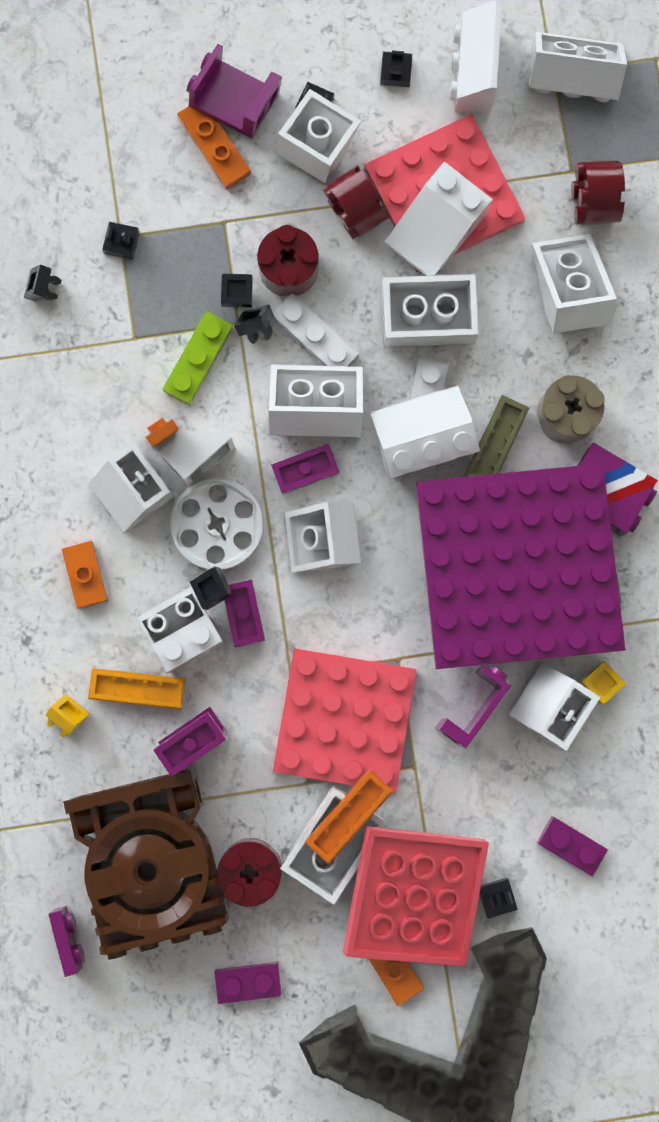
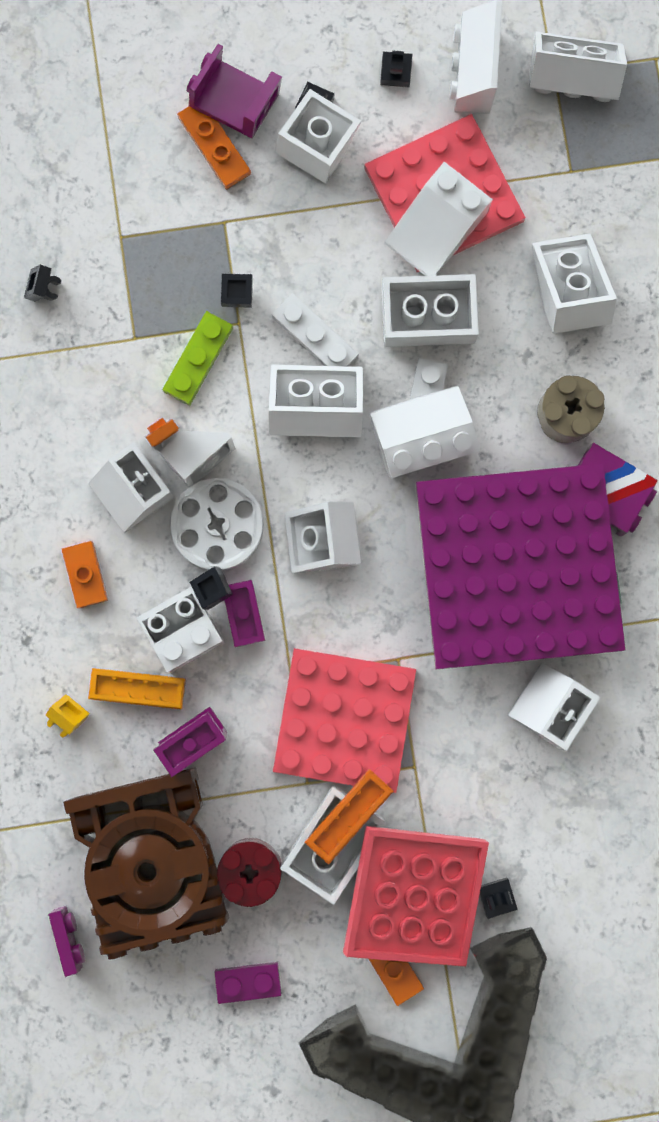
(121, 240): black tile -> none
(253, 321): black tile -> none
(288, 244): dark red brick -> none
(305, 469): magenta plate -> none
(357, 202): dark red brick -> none
(463, 737): magenta panel -> none
(497, 438): olive plate -> none
(572, 846): magenta plate -> none
(598, 192): dark red brick -> none
(603, 682): yellow plate -> none

